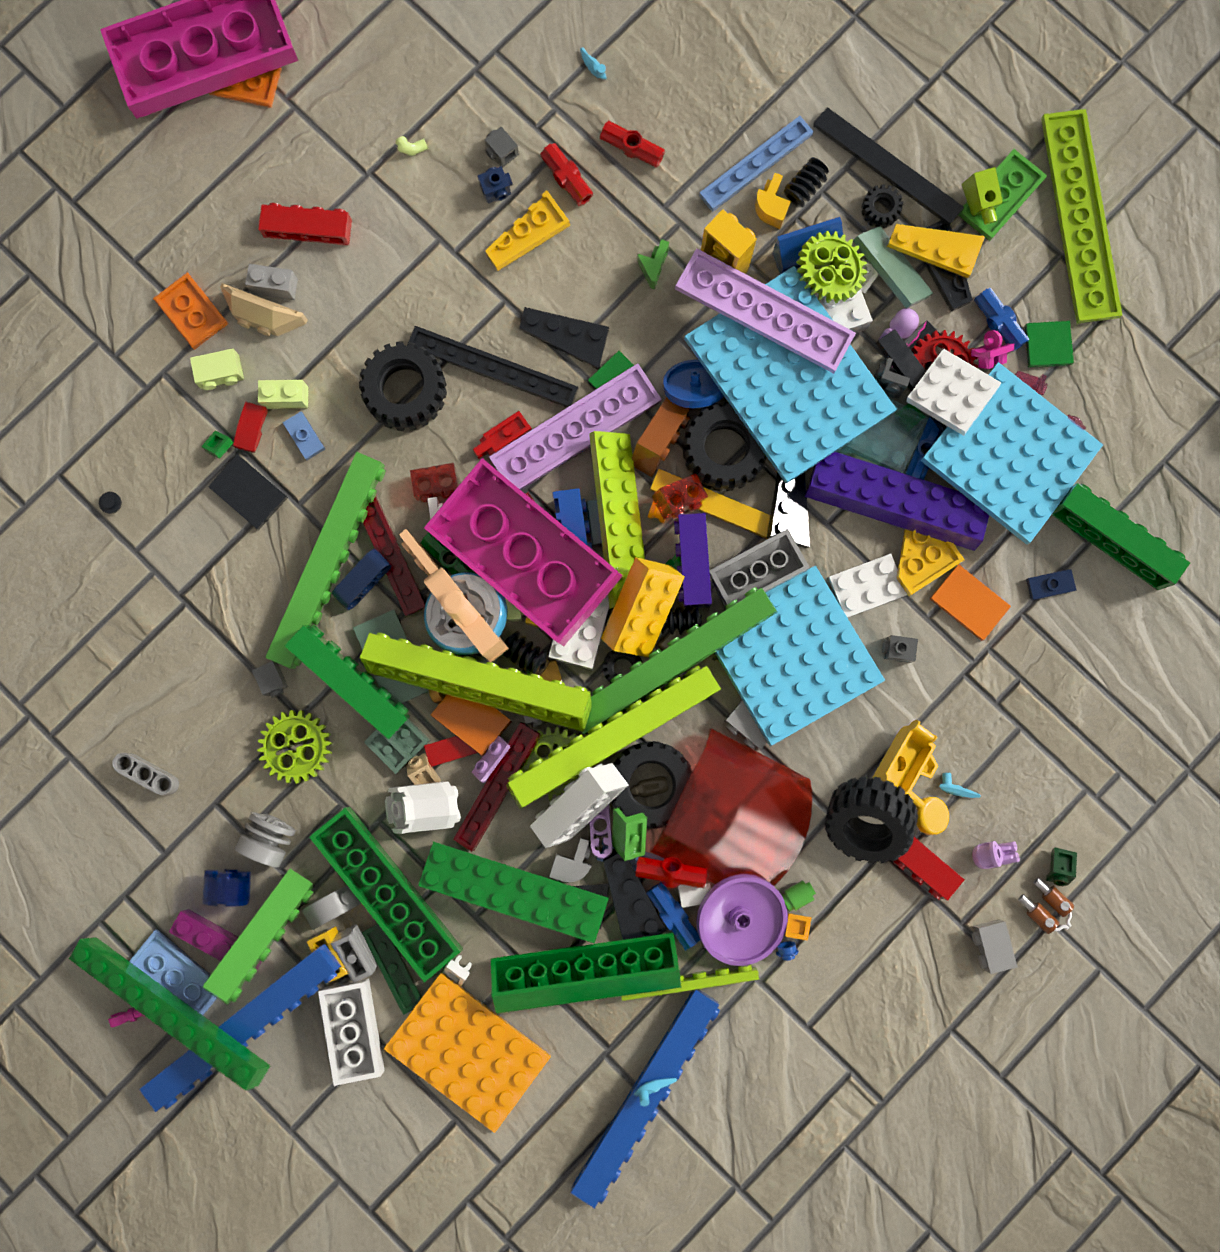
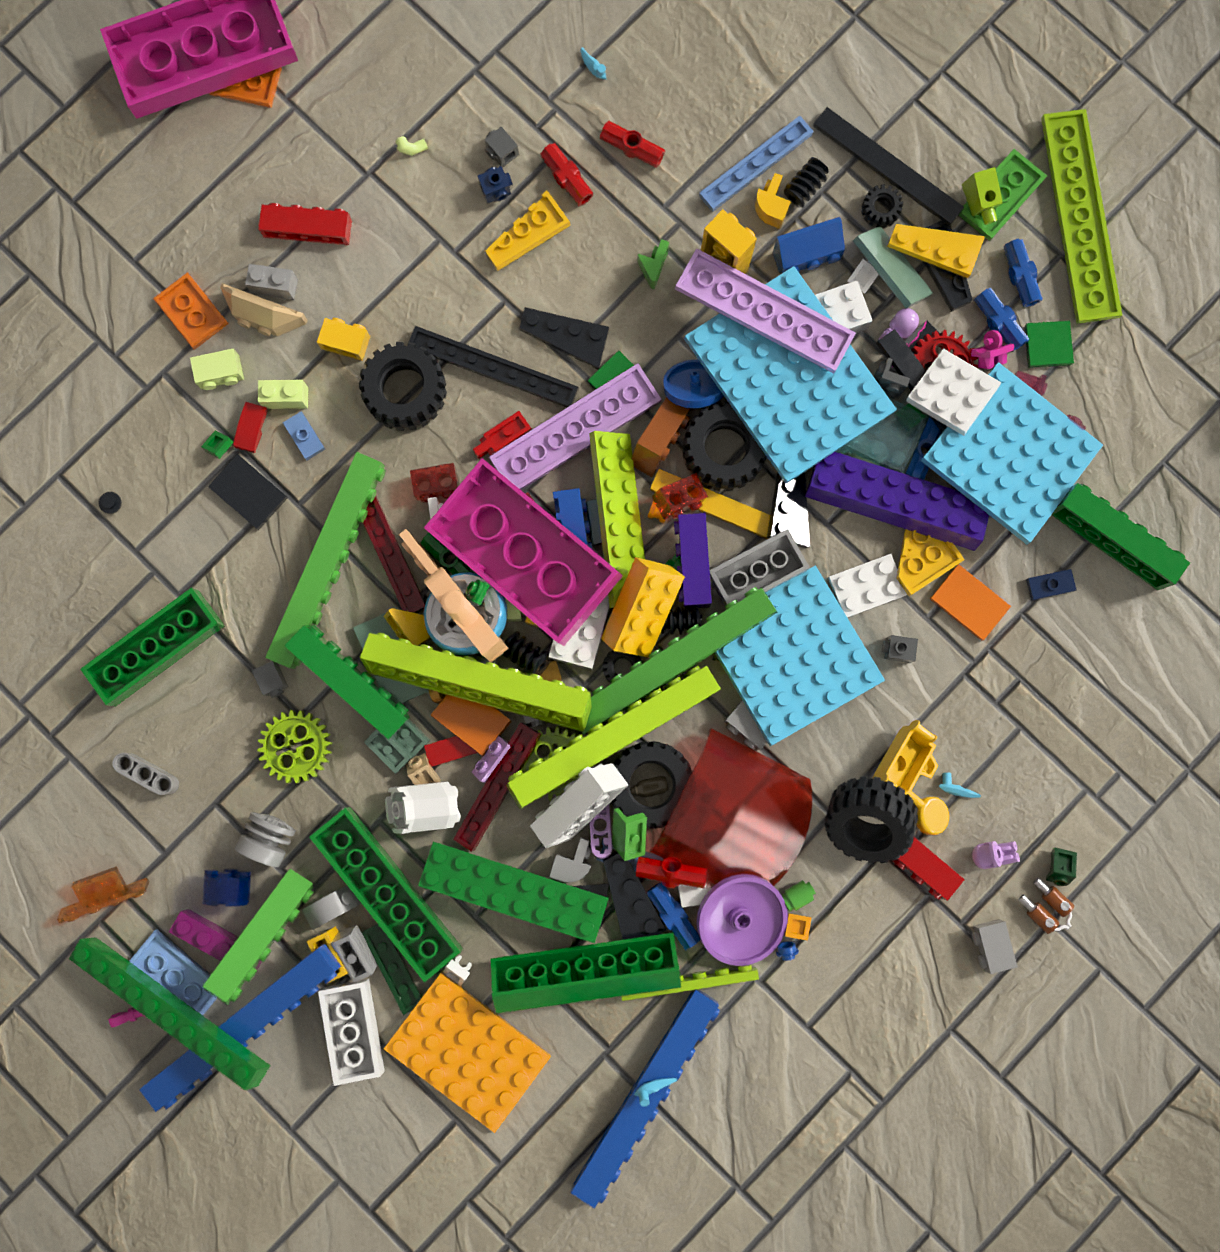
(101, 891): none -> clear orange bracket
(152, 647): none -> green brick
(343, 338): none -> yellow brick
(361, 579): dark blue beam -> none
(407, 625): none -> yellow slope
(476, 591): none -> green plate
(813, 267): lime gear -> none
(1022, 273): none -> blue piece

